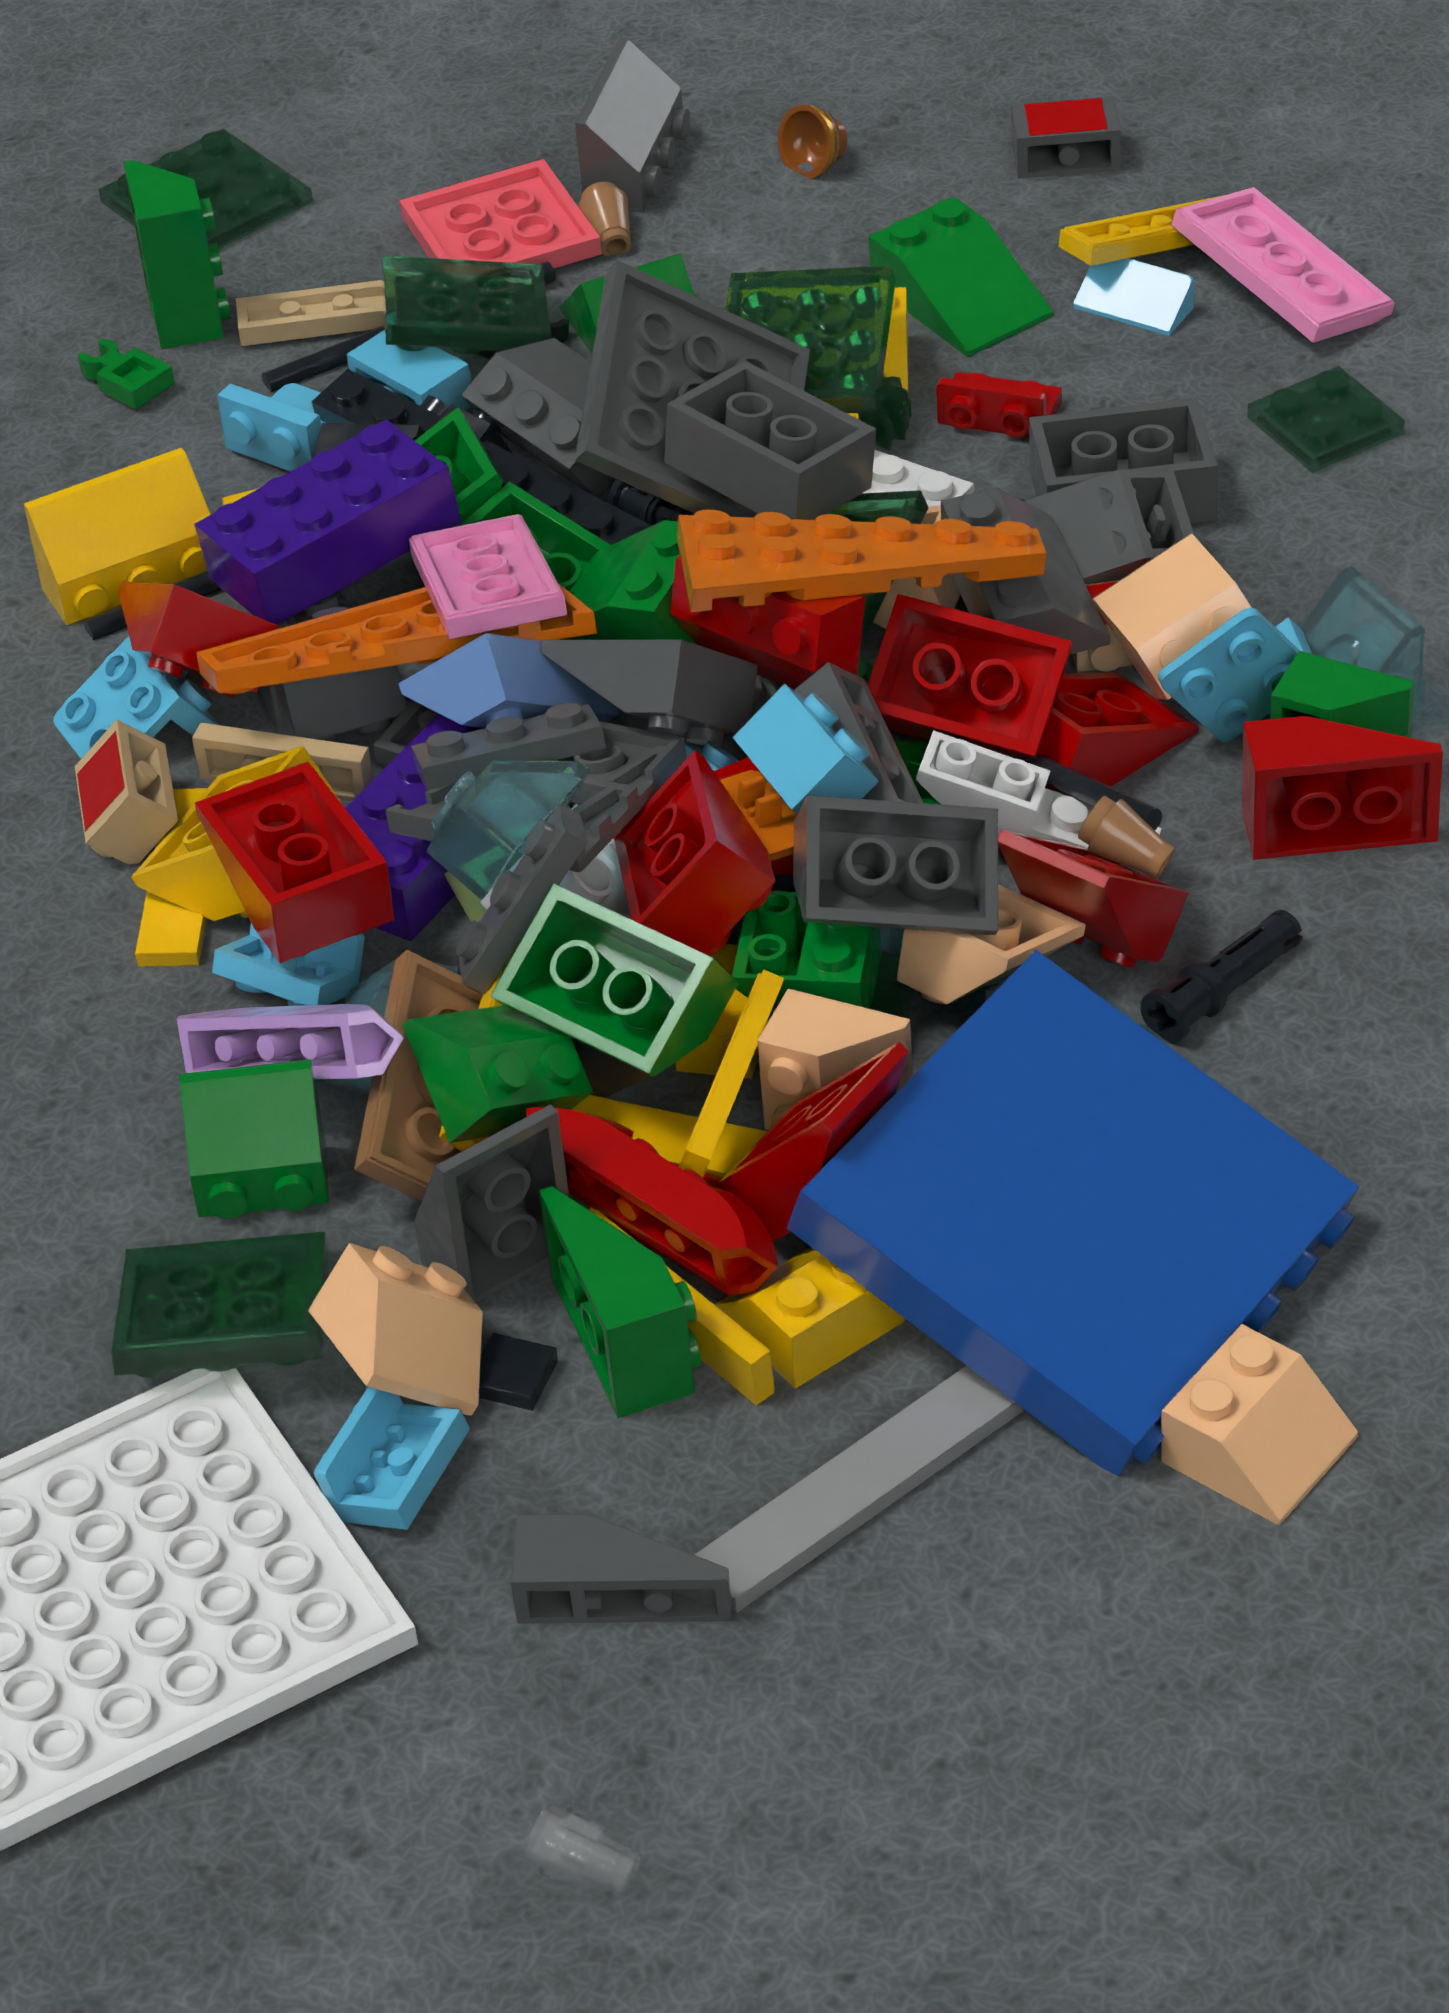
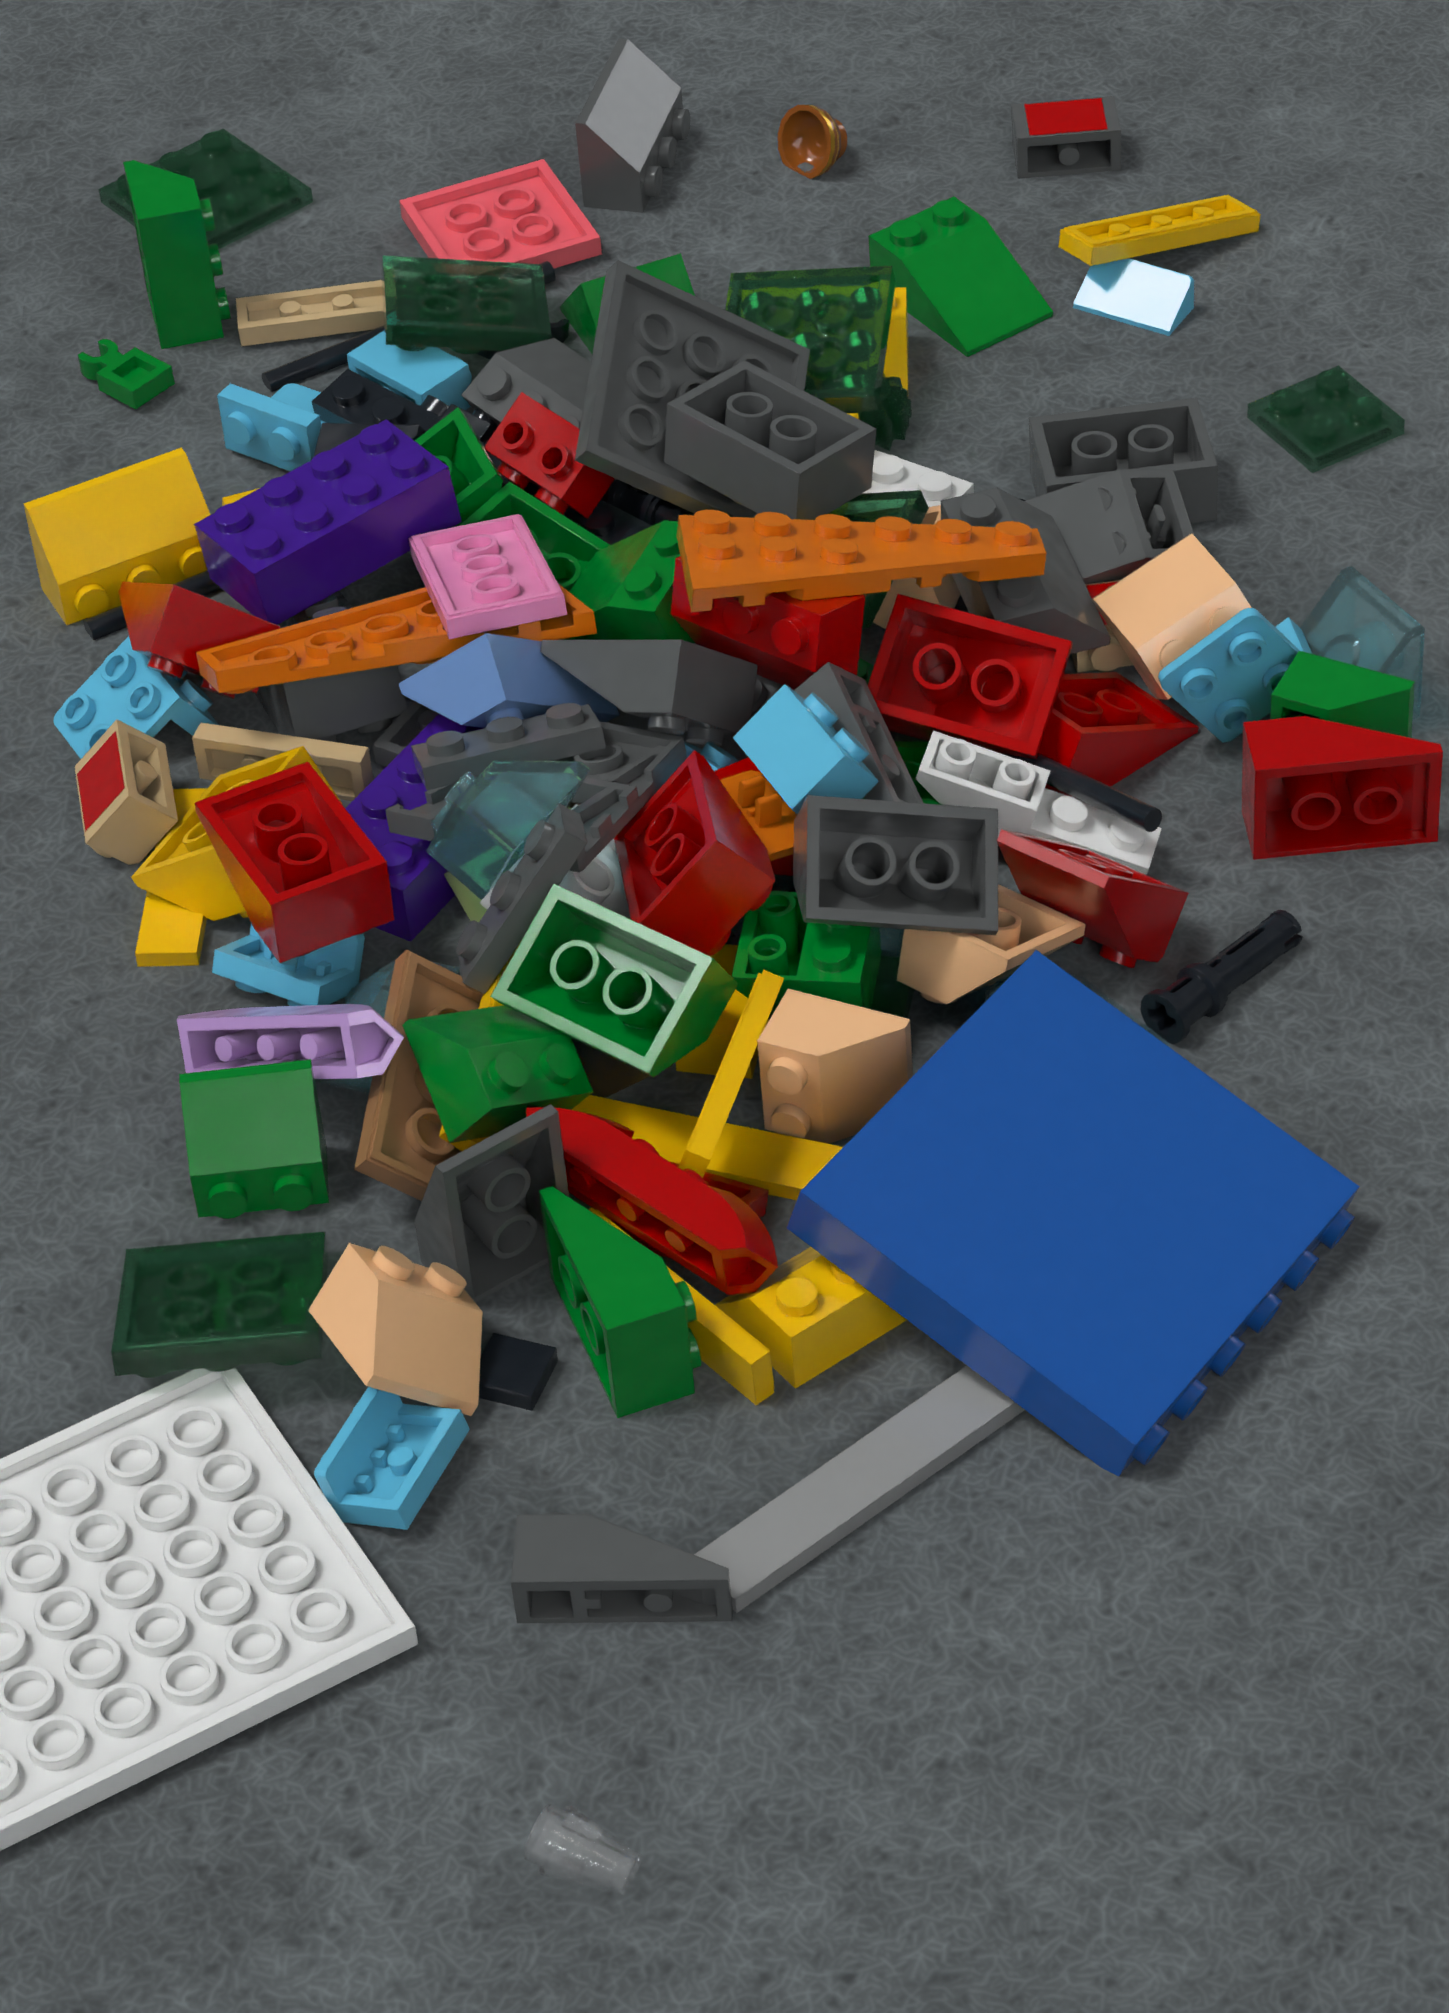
(542, 450): none -> red brick
(608, 213): medium nougat cone -> none
(810, 1137): red slope -> none
(994, 403): red bracket -> none
(1124, 837): medium nougat cone -> none
(1255, 1426): light nougat slope -> none
(1283, 264): bright pink tile -> none

